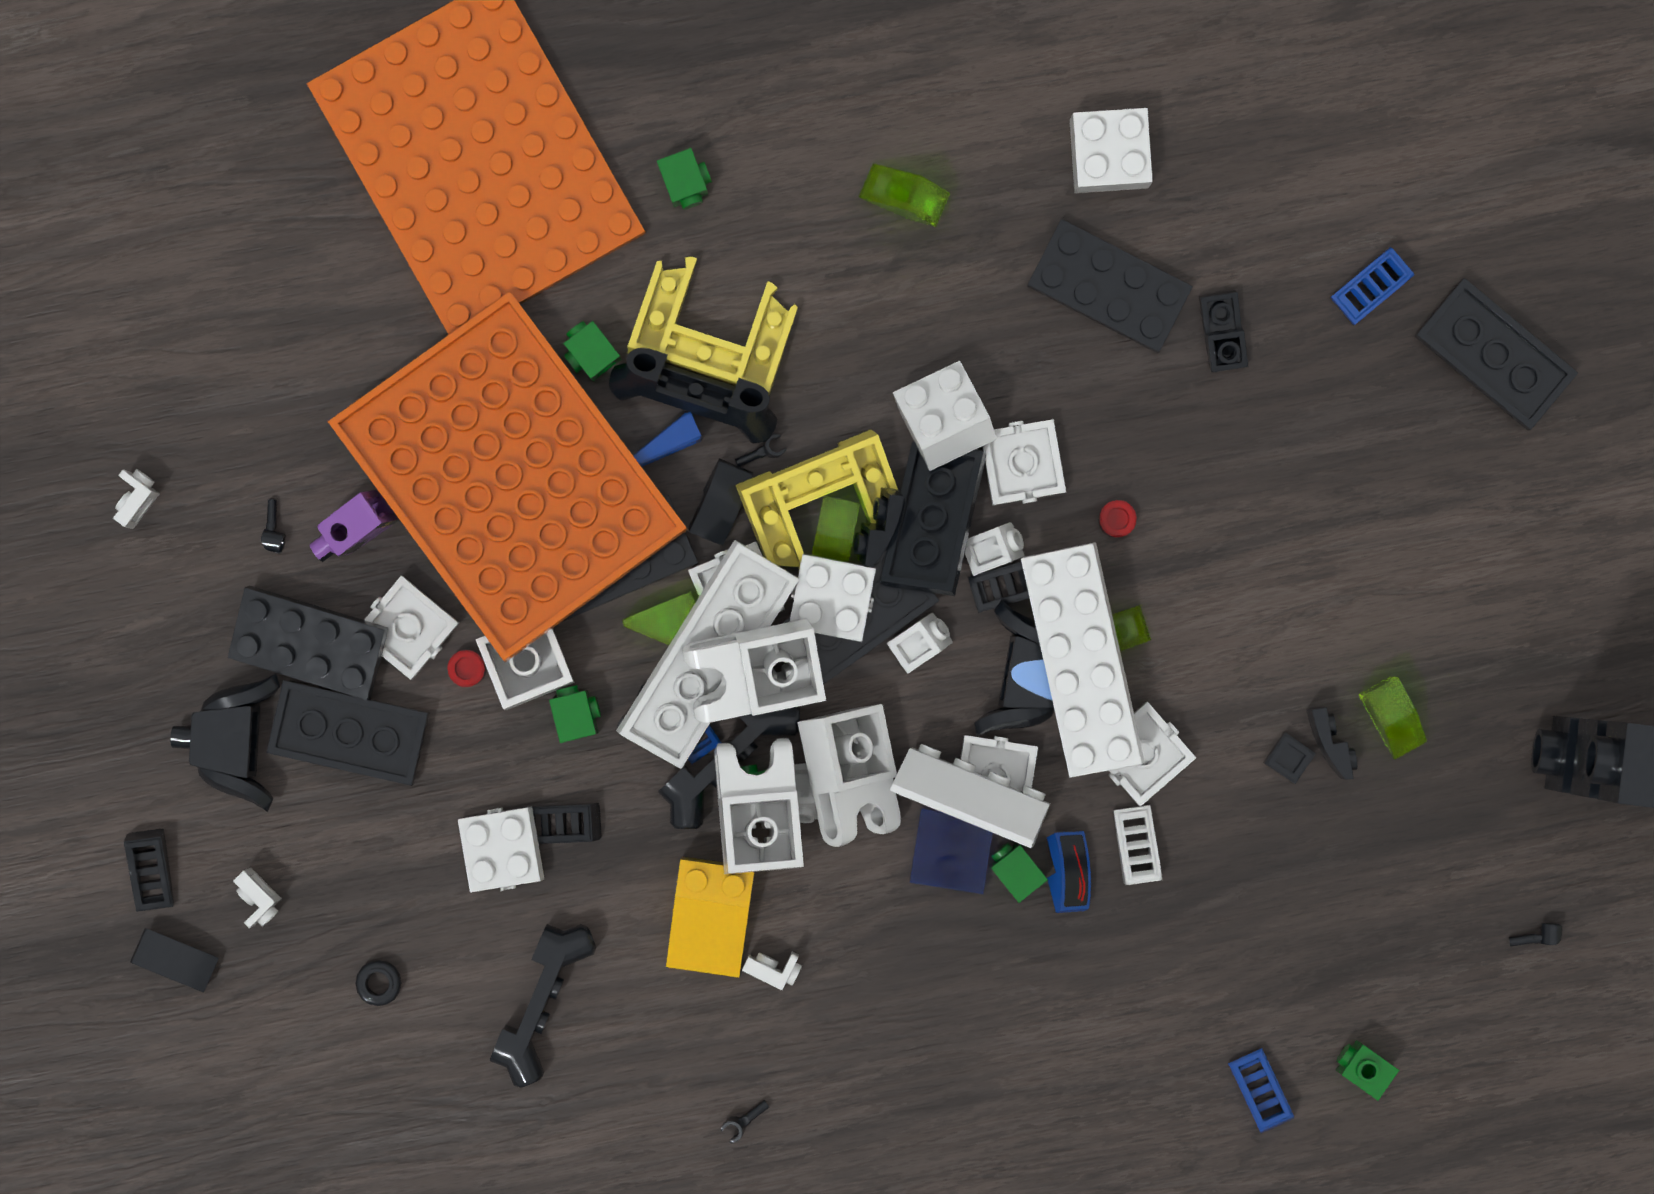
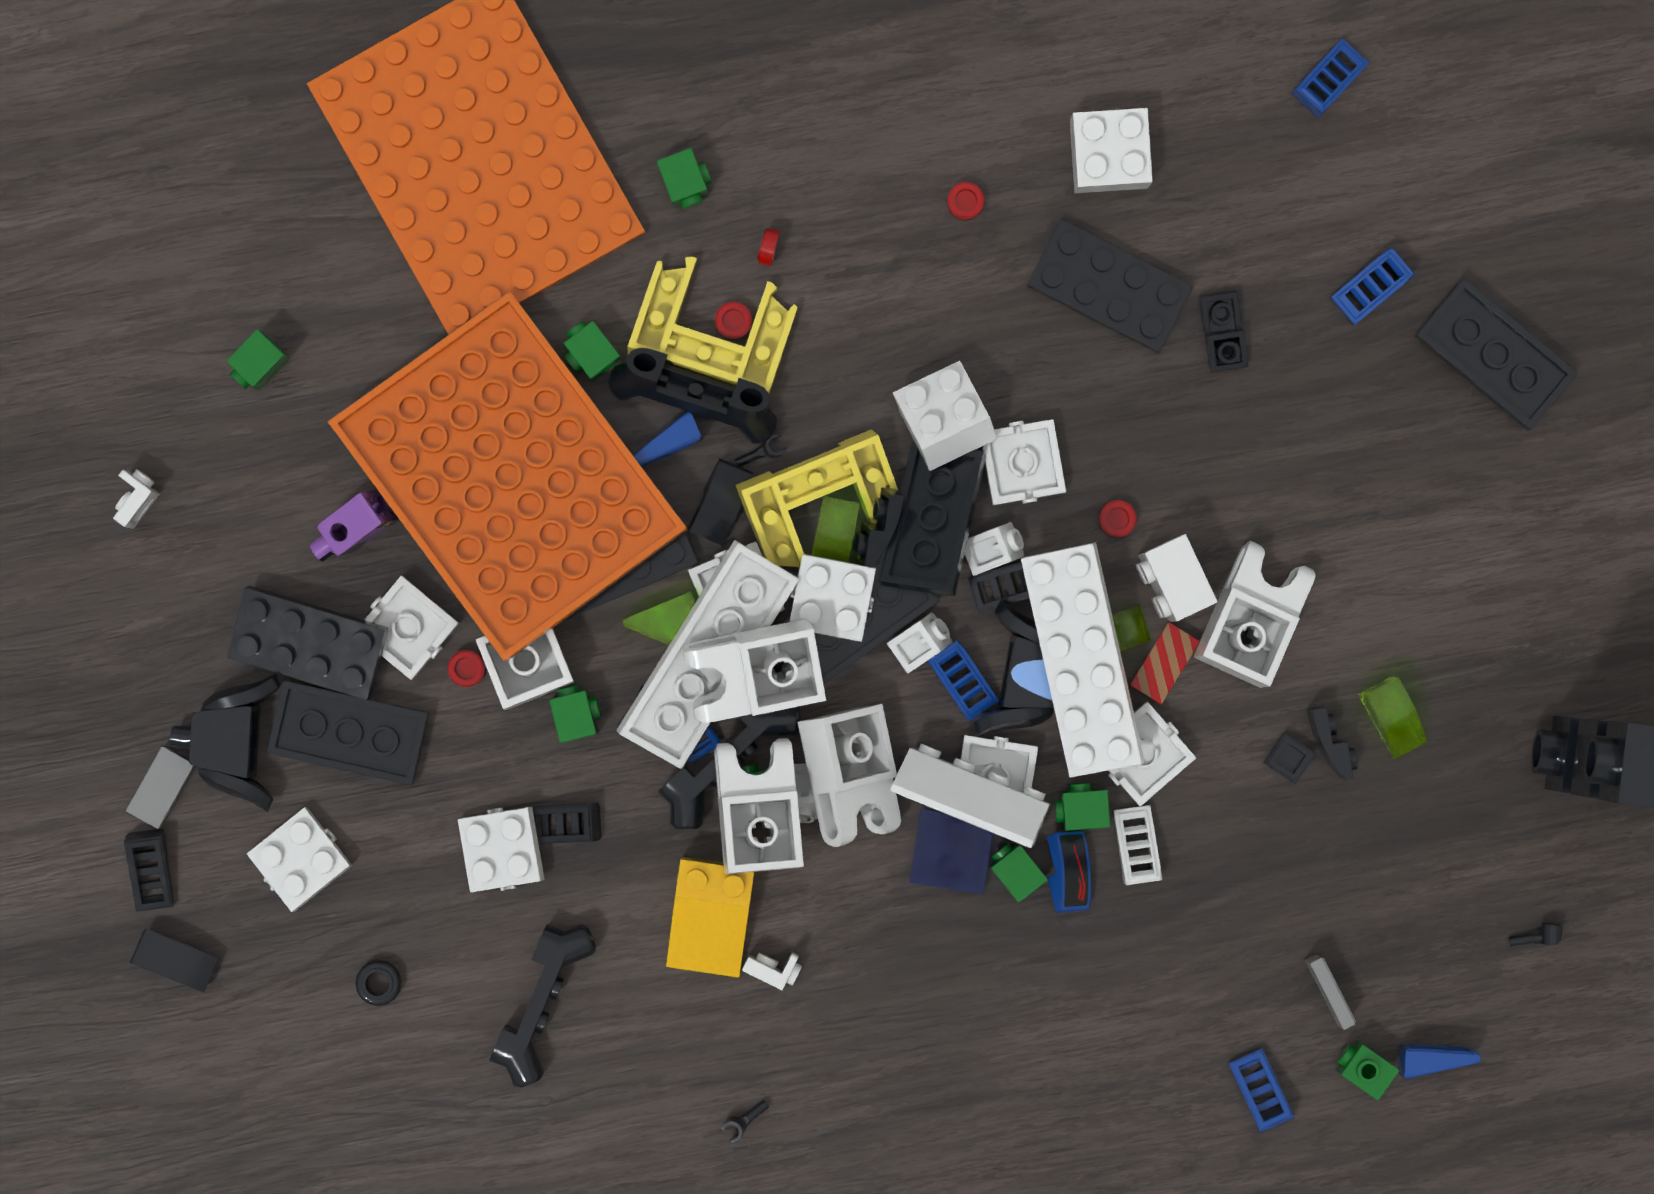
(160, 787): none -> light grey tile
(256, 361): none -> green brick
(257, 891): white bracket -> none
(270, 539): black hand -> none
(299, 859): none -> white plate
(733, 320): none -> red tile
(768, 246): none -> red tile
(905, 194): clear neon green slope -> none
(946, 654): none -> blue slope
(965, 201): none -> red tile
(1082, 807): none -> green brick
(1164, 663): none -> tile
(1176, 579): none -> white brick
(1254, 606): none -> white brick
(1313, 101): none -> blue slope
(1330, 991): none -> light grey tile
(1428, 1059): none -> blue slope

